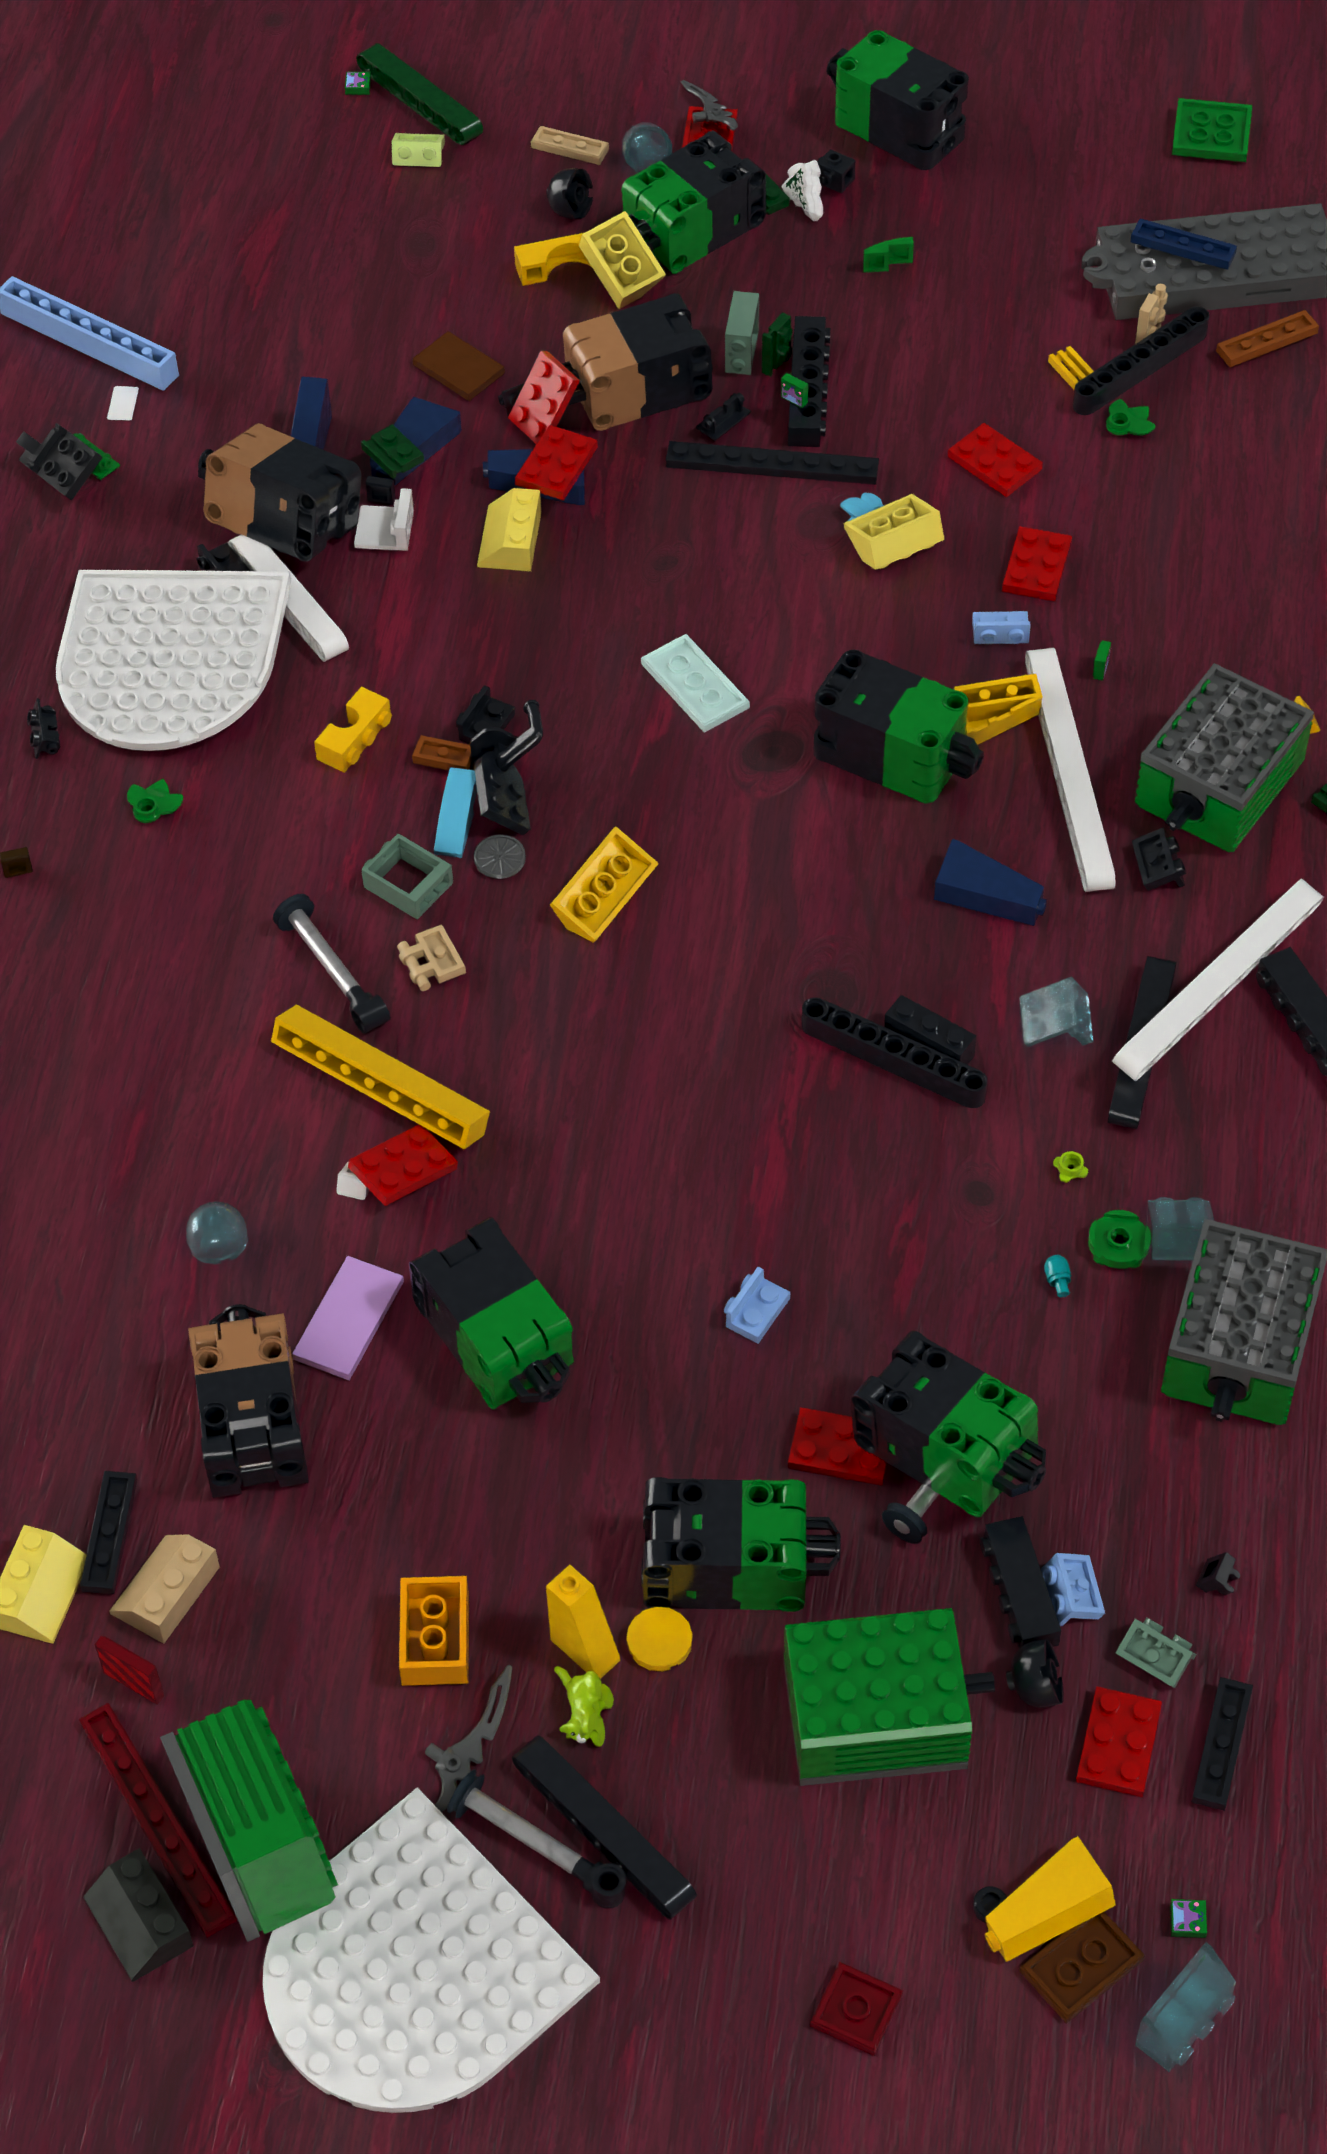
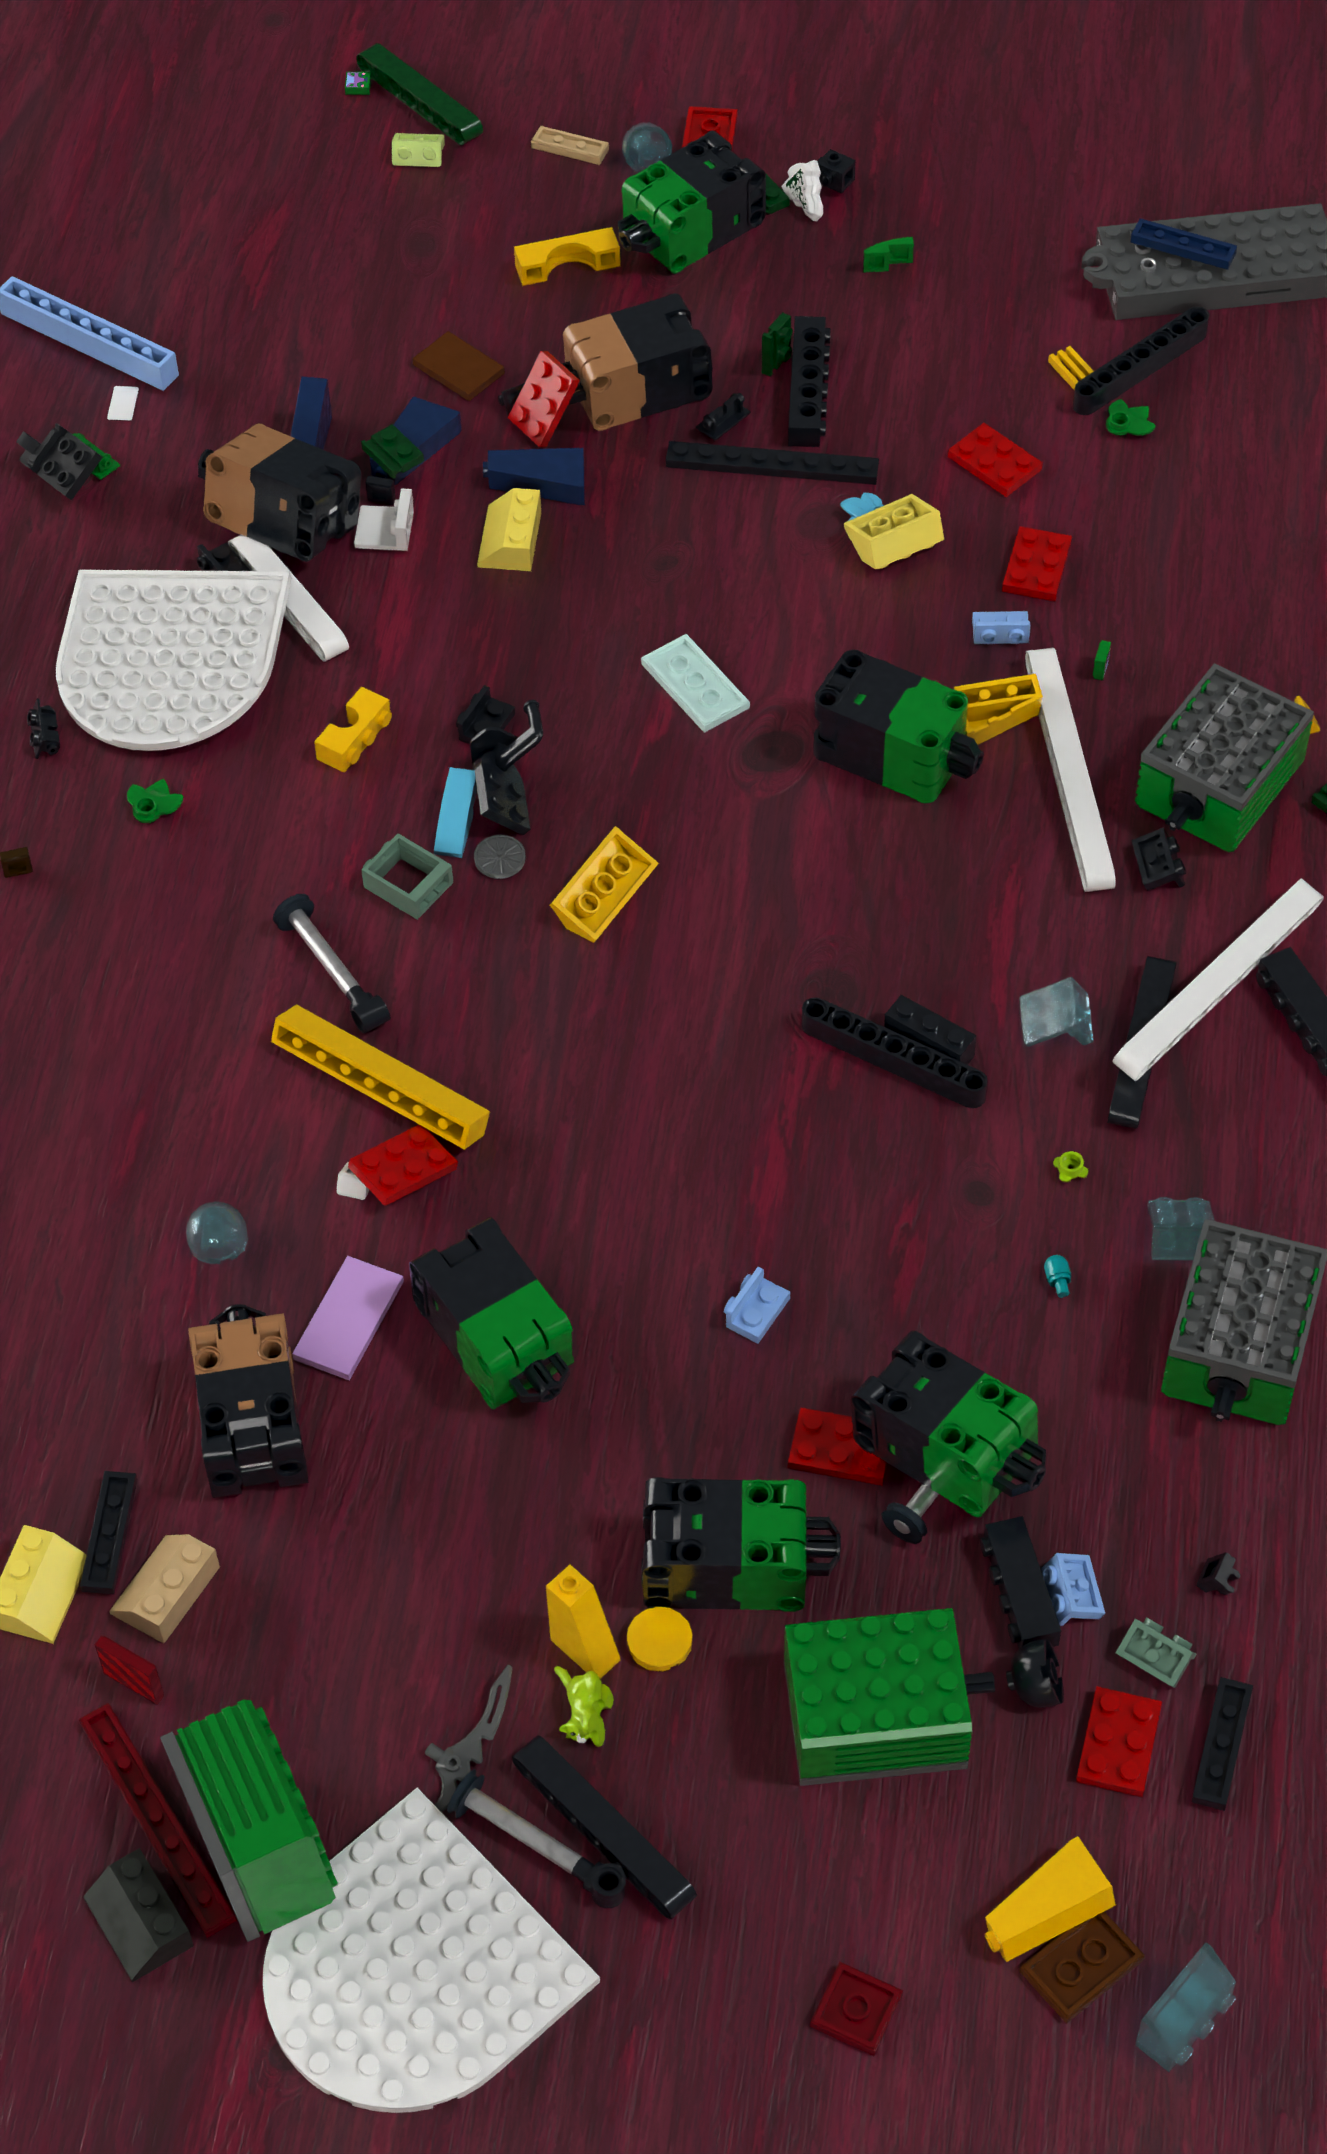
(434, 1630): light orange brick -> none
(440, 956): tan plate -> none
(441, 753): dark orange plate -> none
(556, 462): red plate -> none
(570, 193): black cylinder -> none
(621, 259): light yellow slope -> none
(712, 111): dark grey piece -> none
(742, 333): sand green window -> none
(794, 390): green tile -> none
(899, 99): black piece -> none
(987, 886): dark blue slope -> none
(987, 1900): black tile -> none
(1117, 1255): green plate -> none
(1151, 313): tan plate -> none
(1188, 1918): tile -> none
(1212, 130): green plate -> none
(1267, 338): dark orange plate -> none

